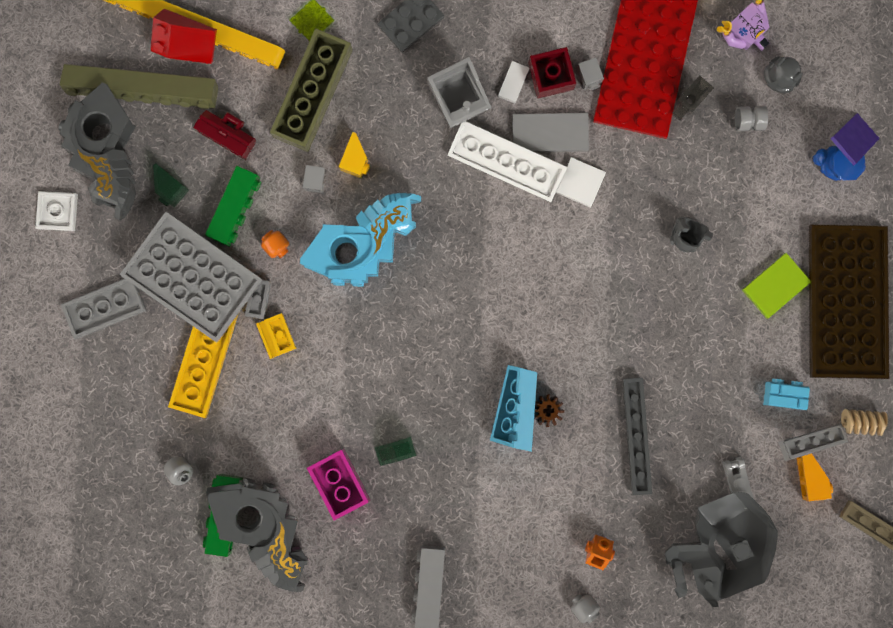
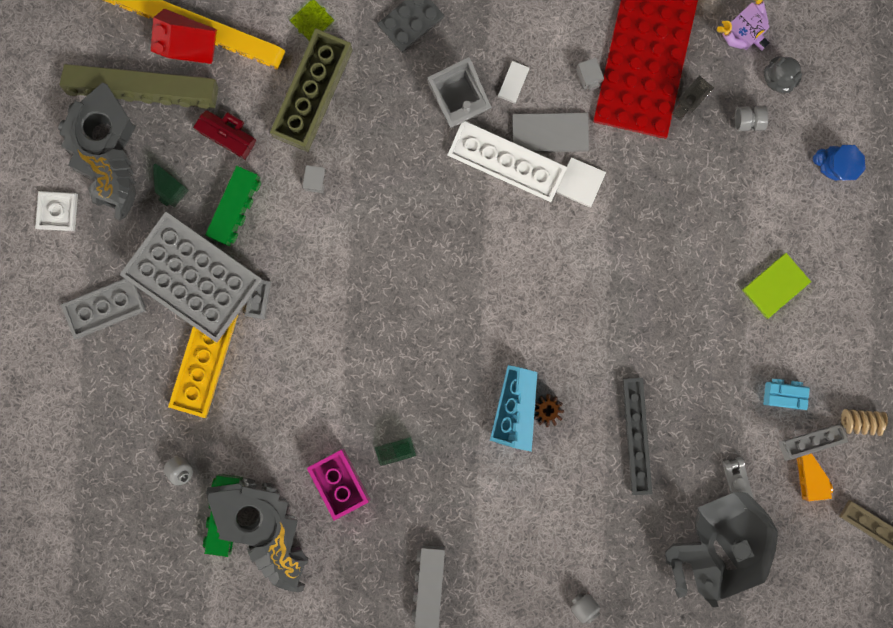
(275, 244): orange head -> none
(276, 336): yellow plate -> none
(354, 158): yellow slope -> none
(372, 239): medium azure animal -> none
(552, 72): dark red brick -> none
(599, 552): orange brick -> none
(693, 229): dark grey helmet -> none
(848, 302): dark brown plate -> none
(855, 139): dark purple piece -> none

